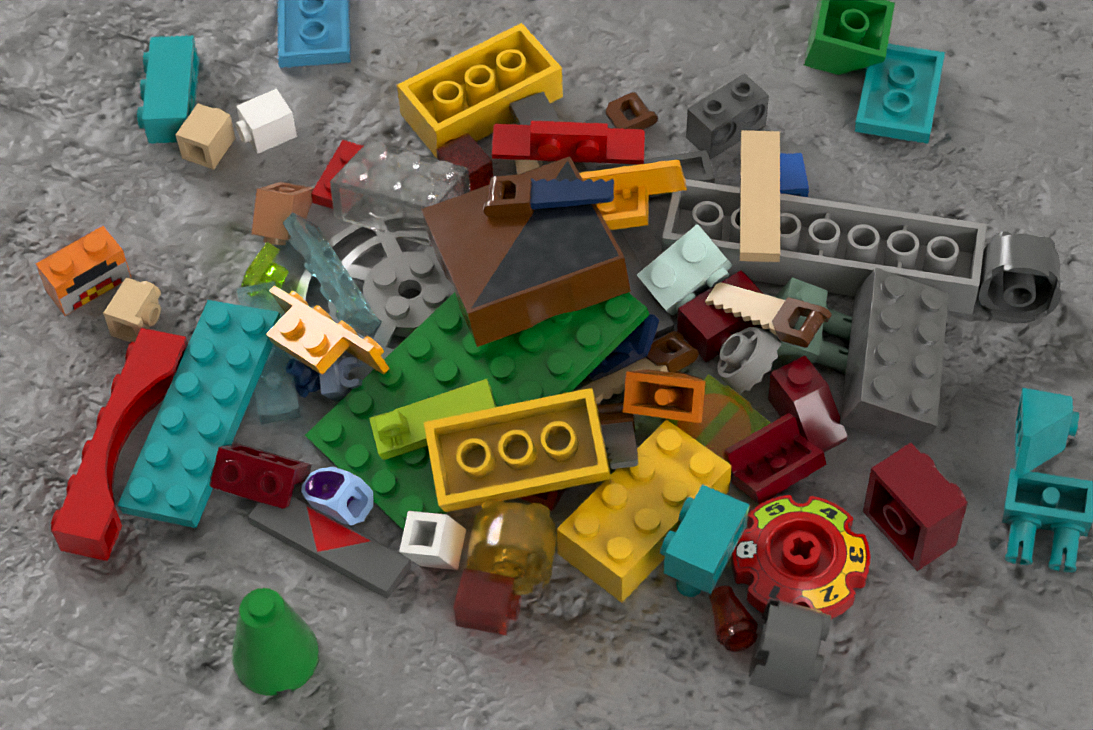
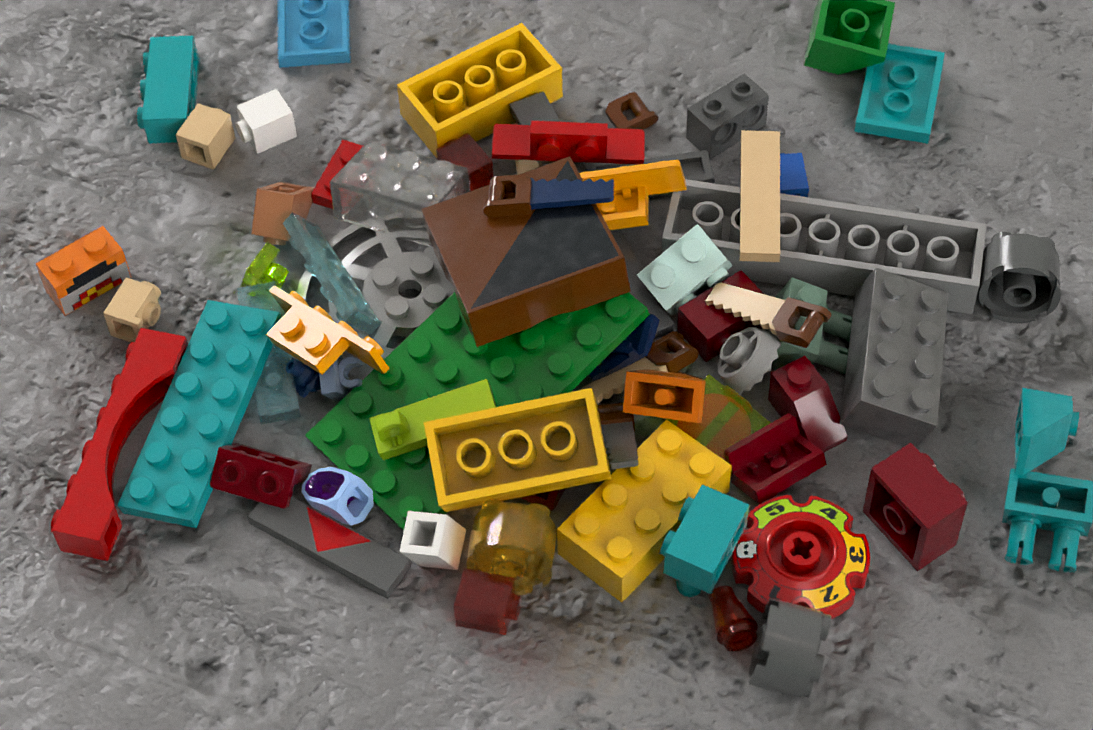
(272, 644): green cone -> none

